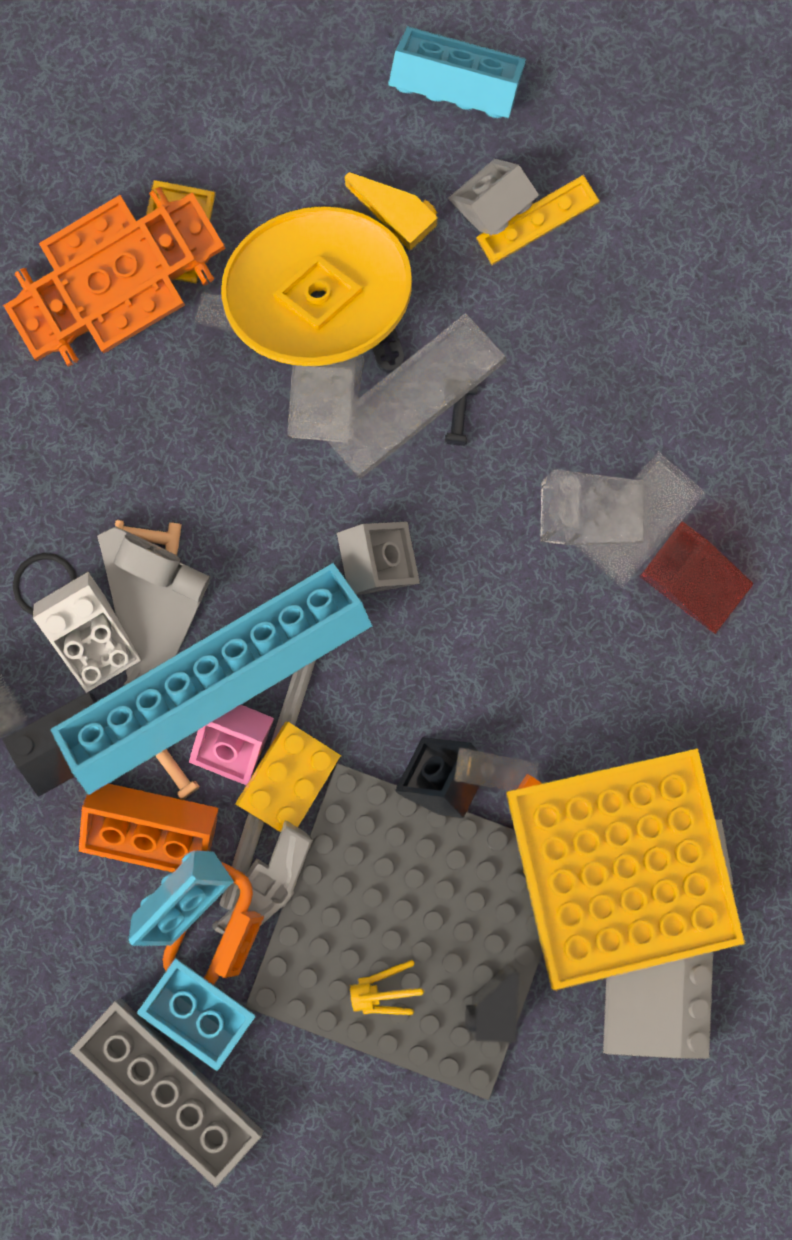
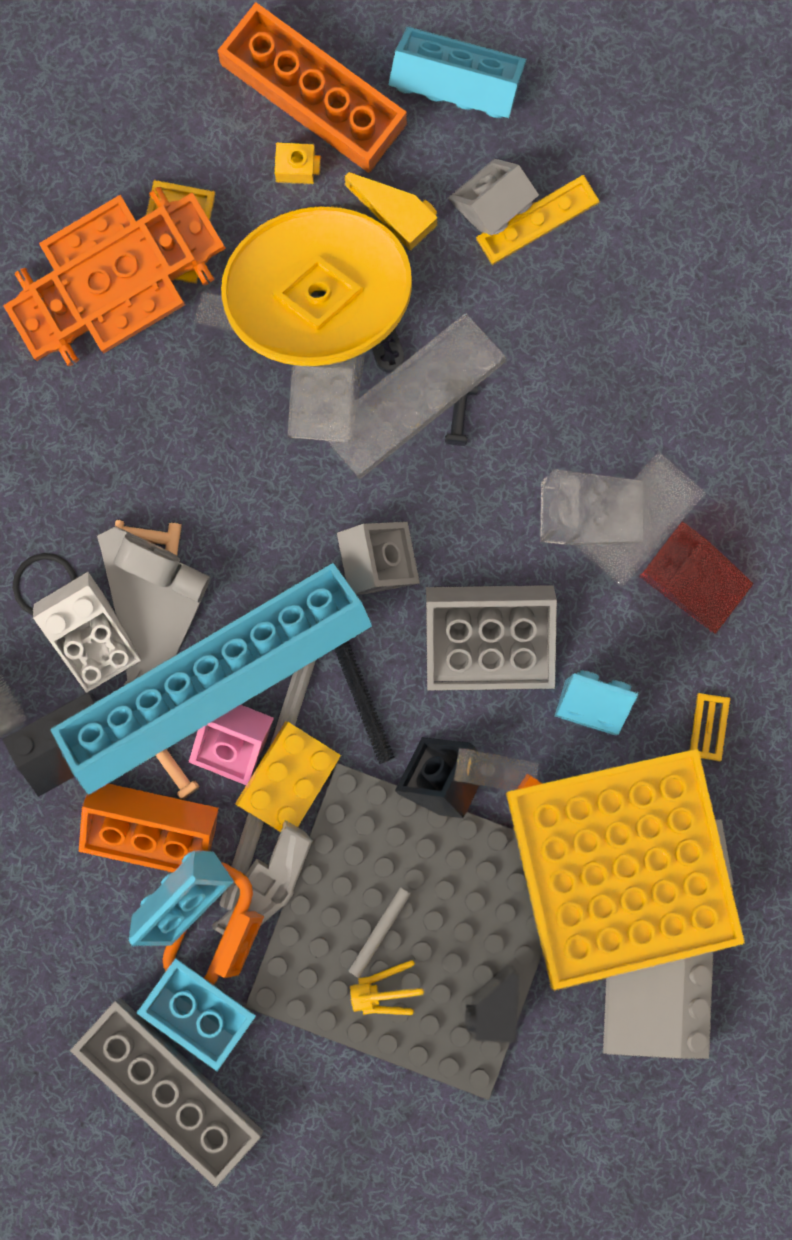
(296, 163): none -> yellow brick
(312, 87): none -> orange brick
(363, 704): none -> black axle
(379, 932): none -> light grey bar
(491, 637): none -> light grey slope
(595, 703): none -> medium azure slope
(709, 724): none -> yellow tile

